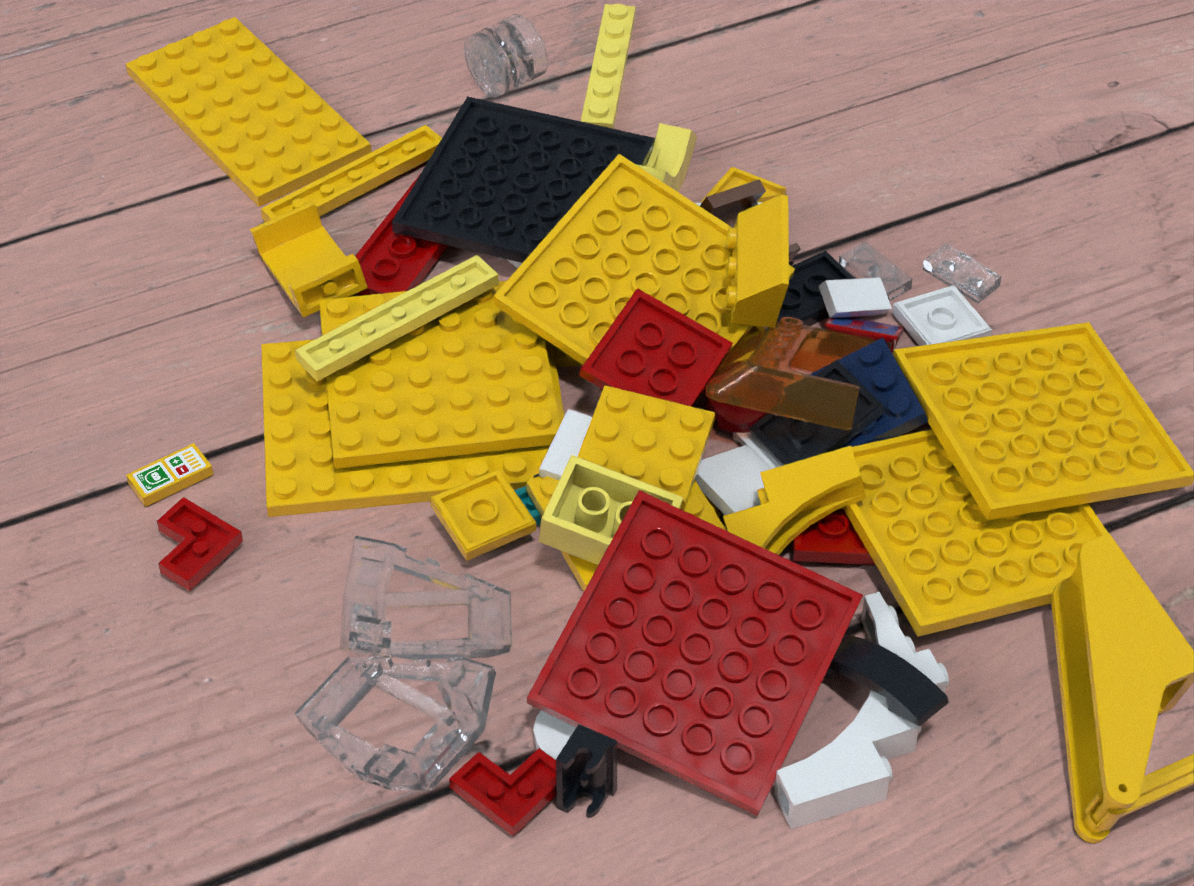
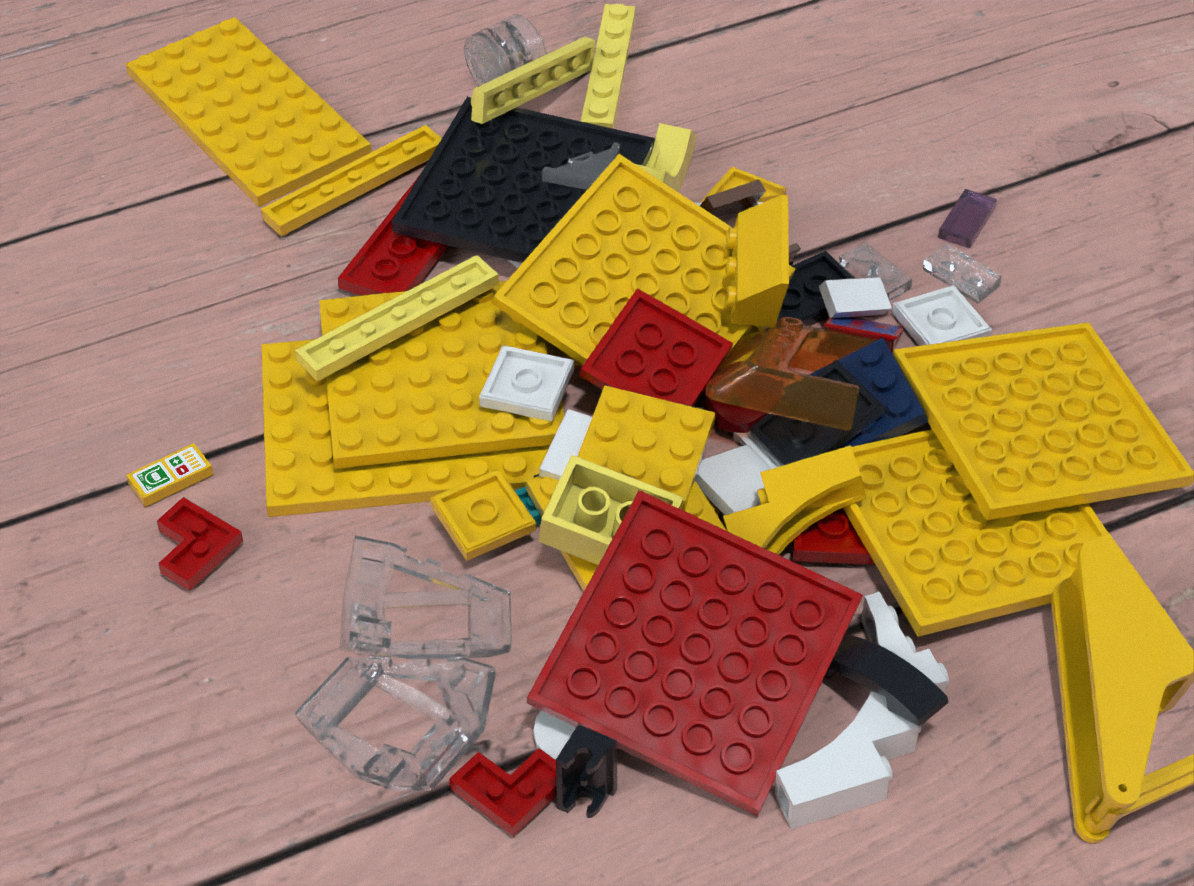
(307, 259): yellow panel -> none
(527, 383): none -> white tile
(532, 80): none -> light yellow plate
(581, 170): none -> clear tile
(967, 218): none -> clear purple tile

